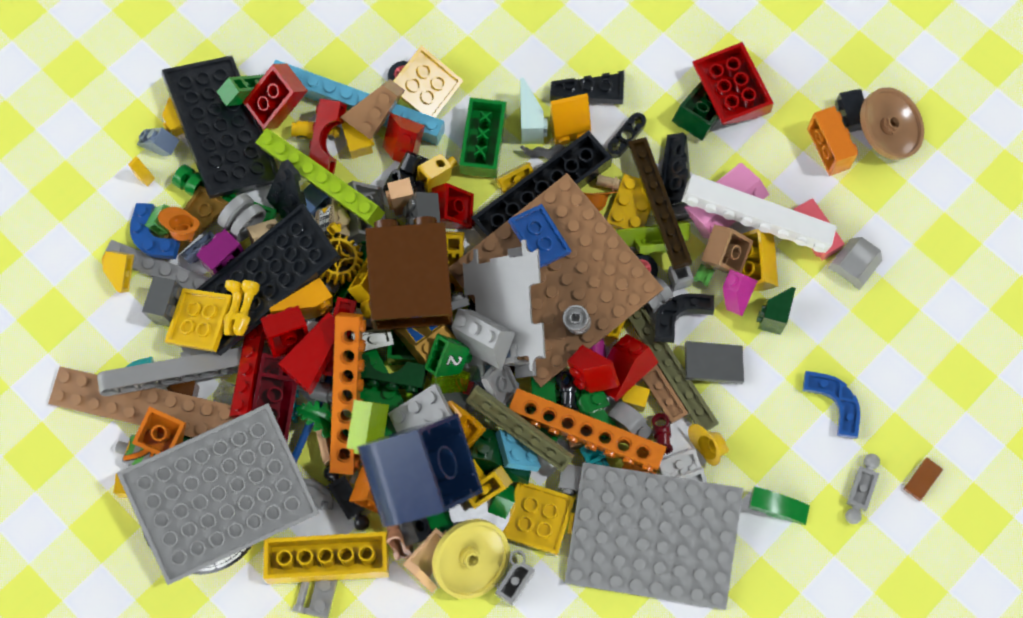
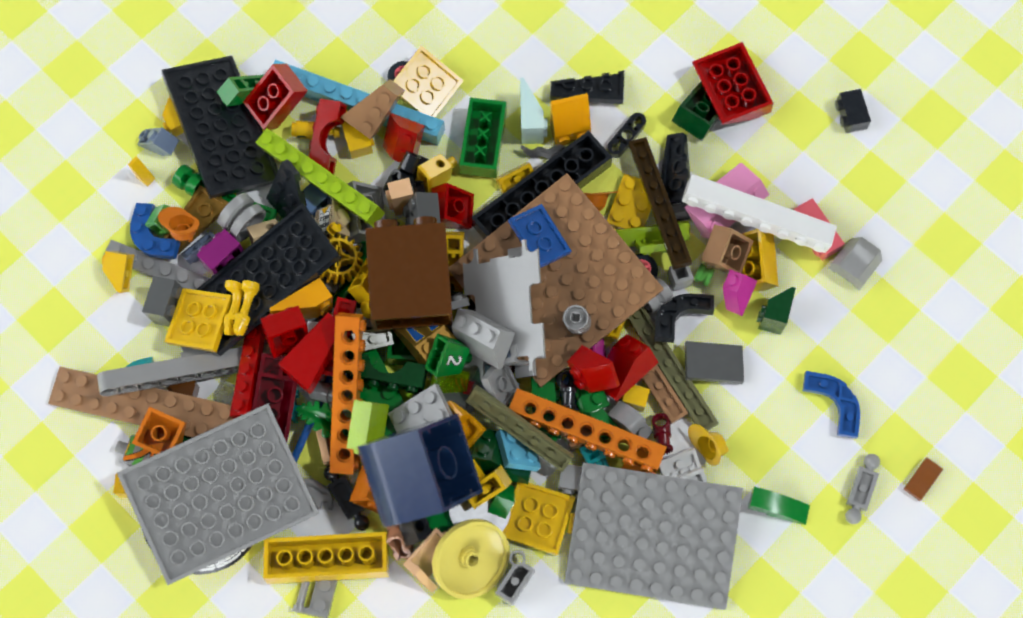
(608, 182): tan pin -> none
(832, 140): orange brick -> none
(892, 123): medium nougat dish -> none

